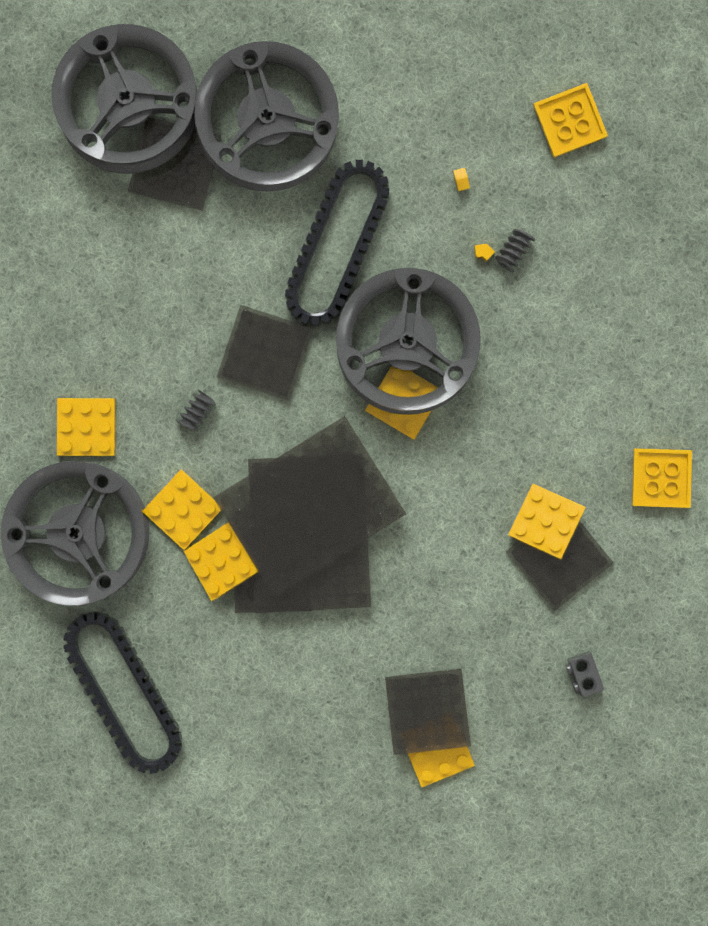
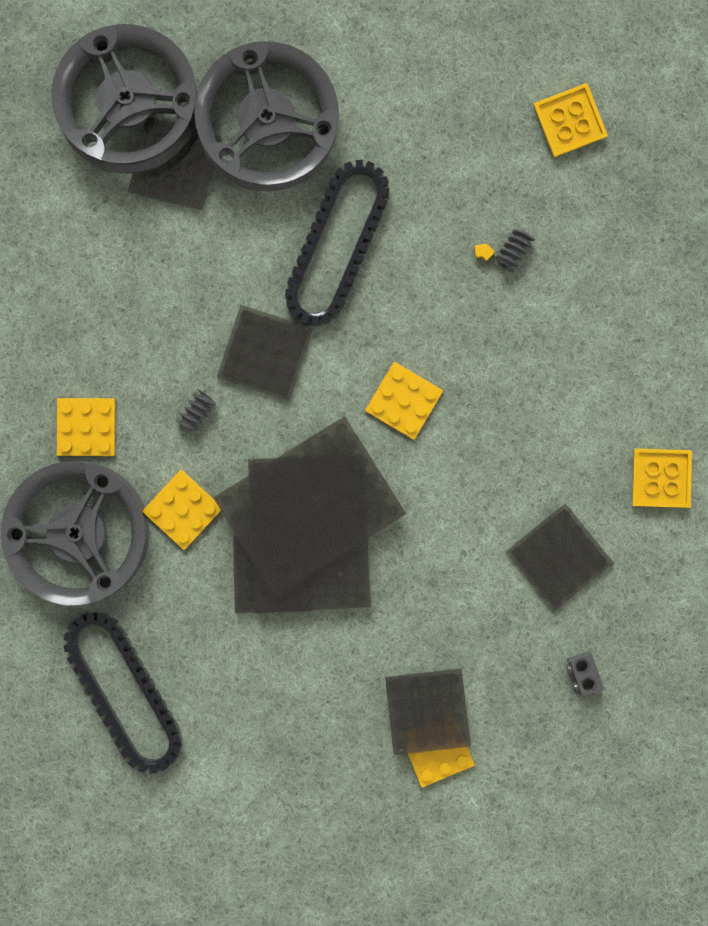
(220, 562): yellow plate -> none
(414, 328): dark grey wheel -> none
(461, 179): yellow piece -> none
(547, 521): yellow plate -> none

